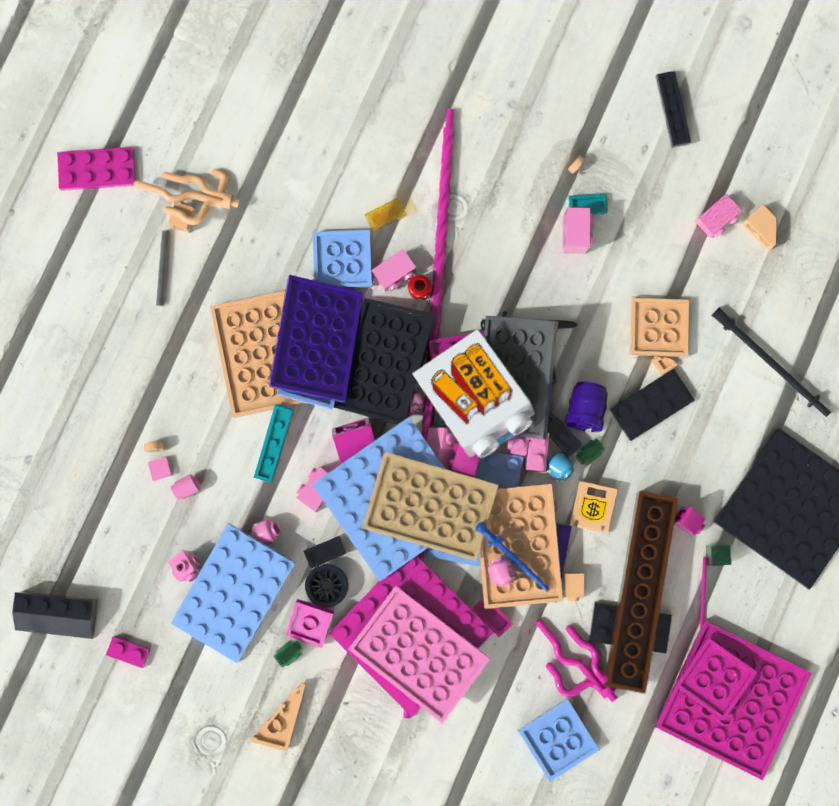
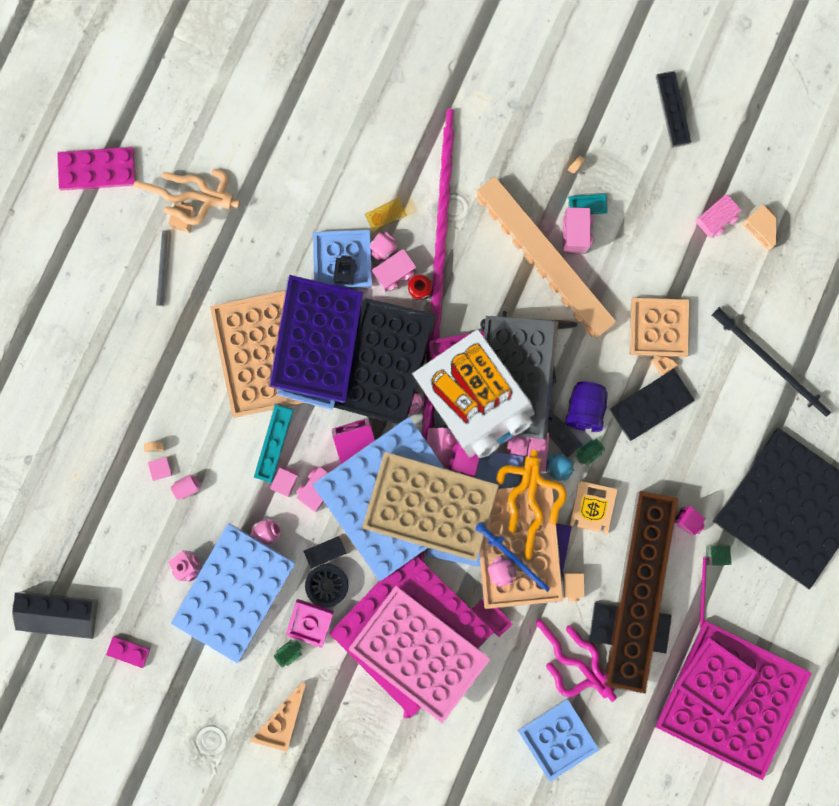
(284, 481): none -> bright pink brick
(341, 263): none -> black brick
(383, 246): none -> bright pink head
(531, 475): none -> light orange plant
(545, 258): none -> light nougat brick

